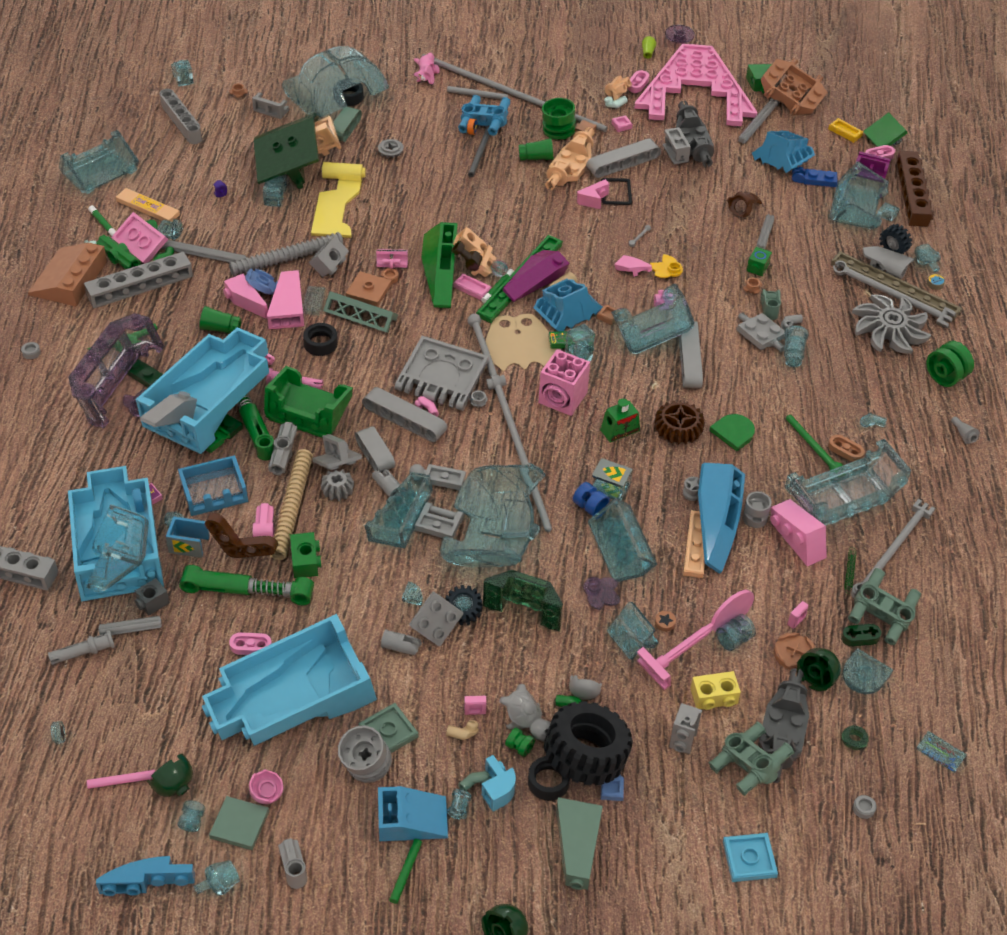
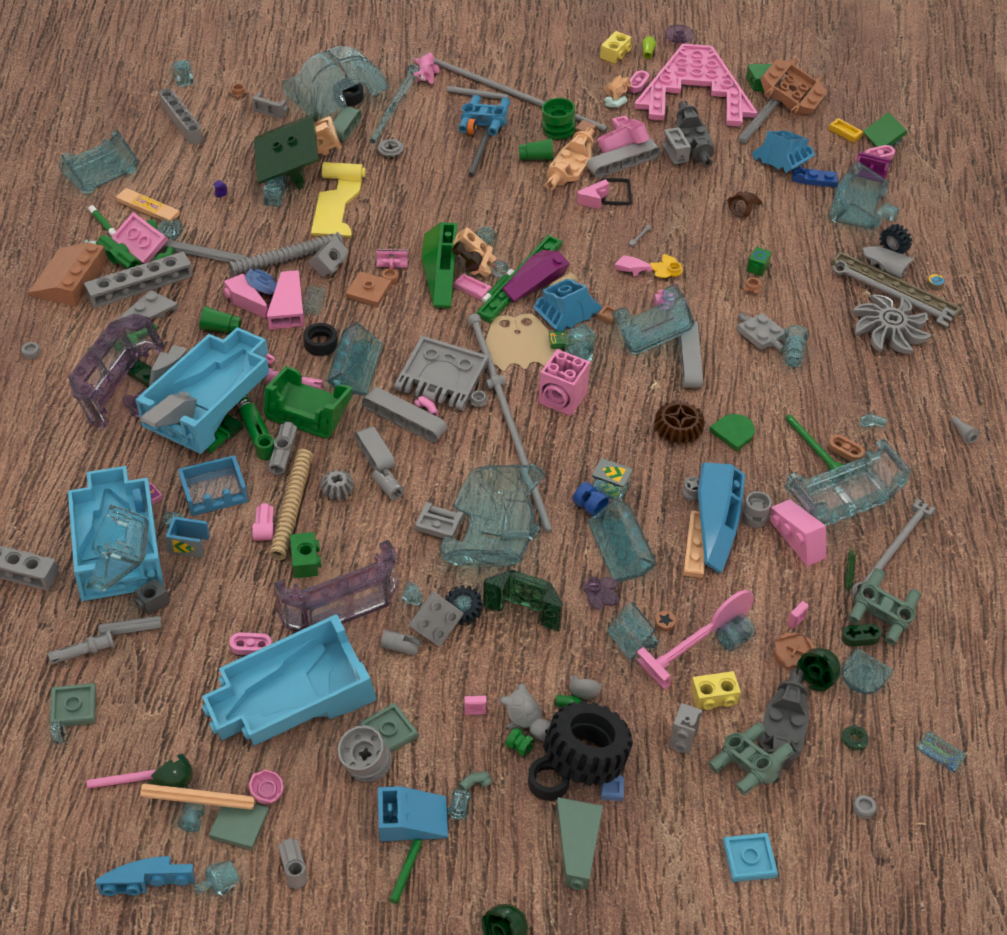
(73, 704): none -> sand green tile
(151, 305): none -> light grey wing
(165, 362): none -> light grey slope
(197, 579): green piece -> none
(197, 796): none -> light nougat axle
(235, 546): reddish brown beam -> none
(336, 453): light grey bracket -> none
(346, 595): none -> windscreen
(355, 359): none -> clear light blue slope
(361, 305): sand green fence -> none
(397, 519): clear light blue wedge -> none
(402, 90): none -> clear light blue bar
(442, 476): light grey plate -> none
(463, 733): tan arm -> none
(486, 234): none -> clear light blue bracket
(501, 787): medium azure brick -> none
(615, 47): none -> light yellow brick
(620, 421): green torso -> none
(628, 132): none -> bright pink beam
(765, 231): light grey axle -> none
(771, 303): sand green piece -> none
(790, 320): light grey arm -> none
(914, 189): reddish brown brick -> none
(927, 255): clear light blue piece -> none
(950, 363): green wheel -> none

